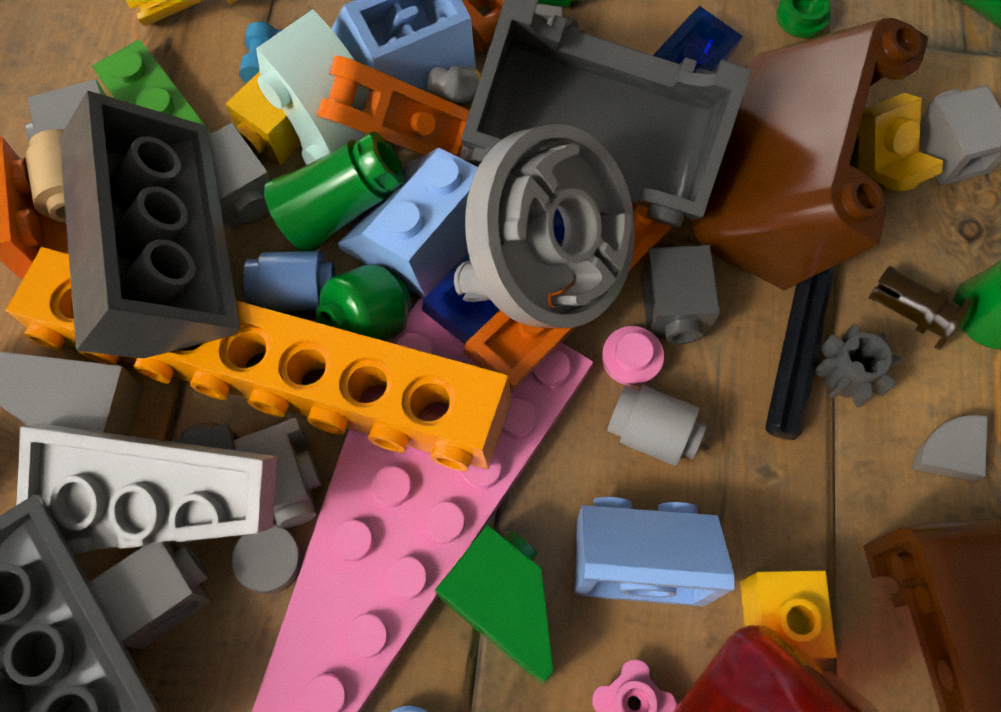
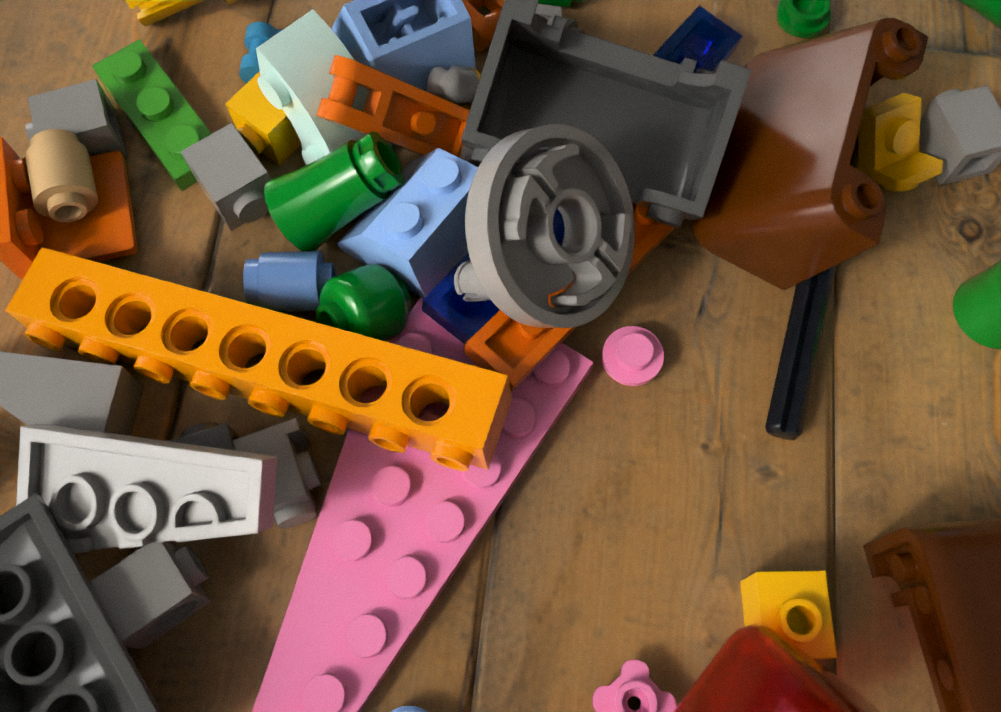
(143, 231): dark grey slope -> none
(267, 560): light grey tile -> none
(503, 598): green slope -> none
(650, 554): light blue slope -> none
(657, 424): light grey brick -> none
(679, 293): dark grey brick -> none
(857, 365): dark grey gear -> none
(922, 305): dark brown pin -> none
(955, 449): light grey tile -> none

